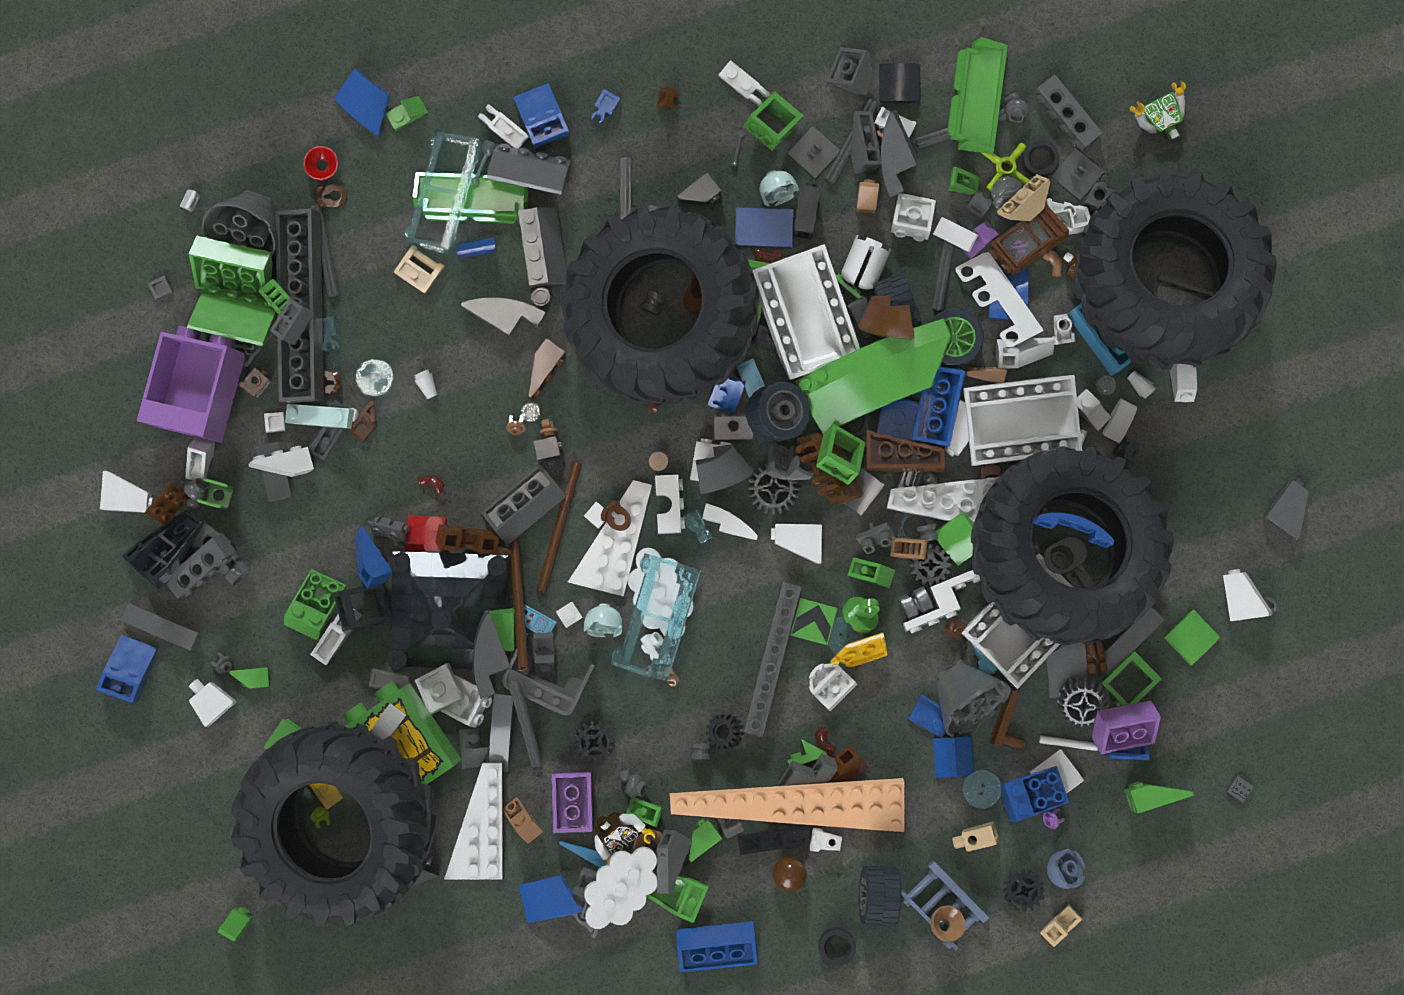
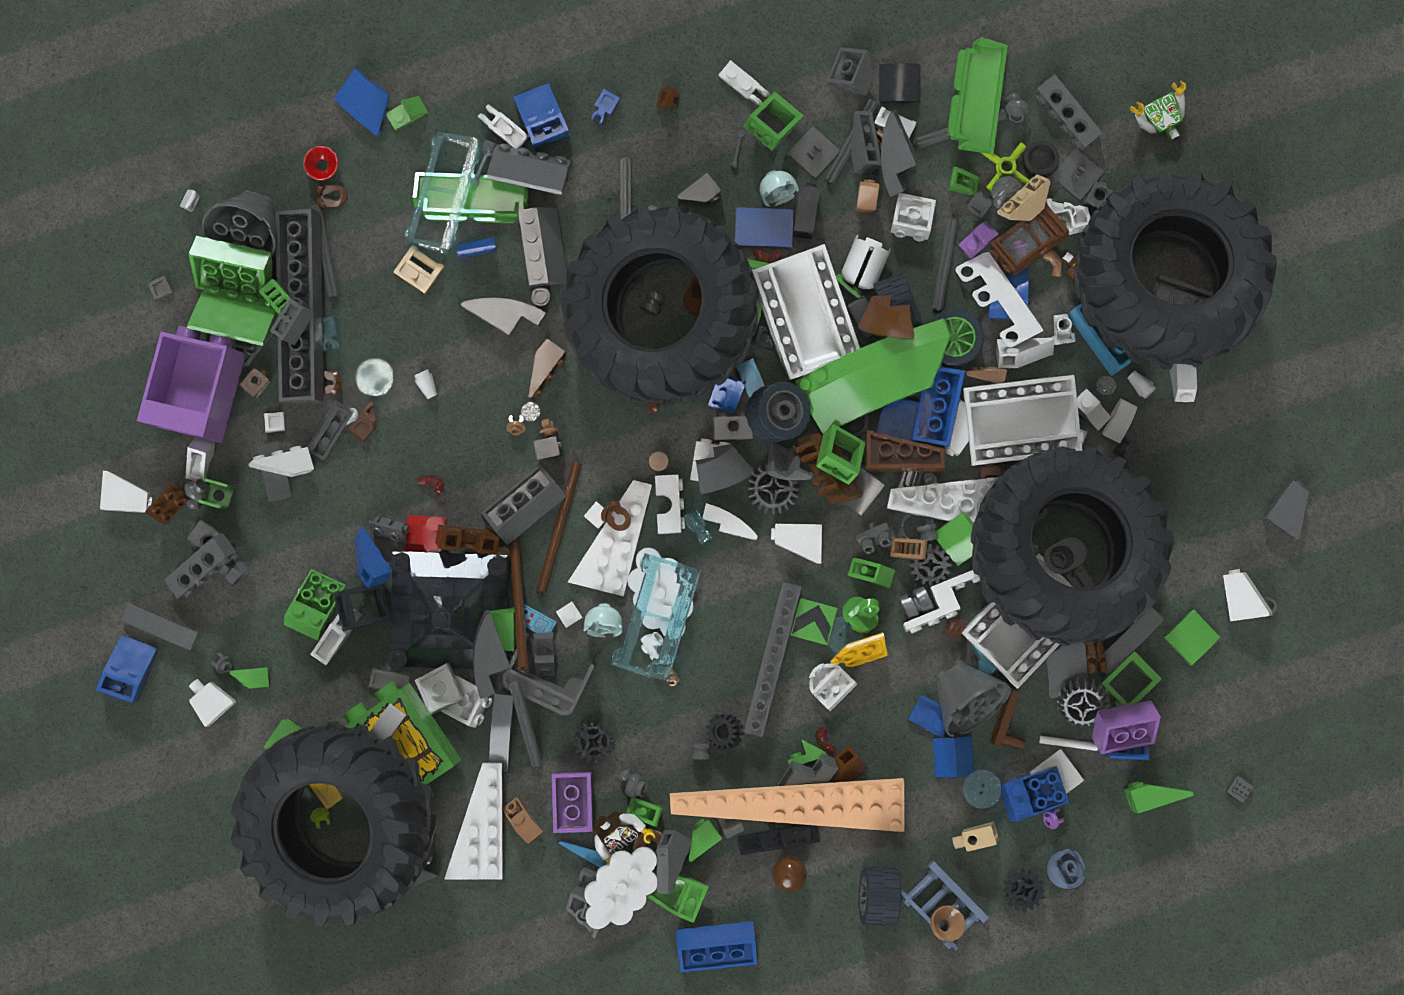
(163, 550): black wedge -> none
(236, 923): bright green slope -> none
(319, 416): light aqua plate -> none
(471, 751): dark grey slope -> none
(548, 899): blue slope -> none
(820, 841): white plate -> none
(851, 948): black tyre -> none
(955, 234): white slope -> none
(1060, 925): tan slope -> none
(1097, 534): blue slope -> none

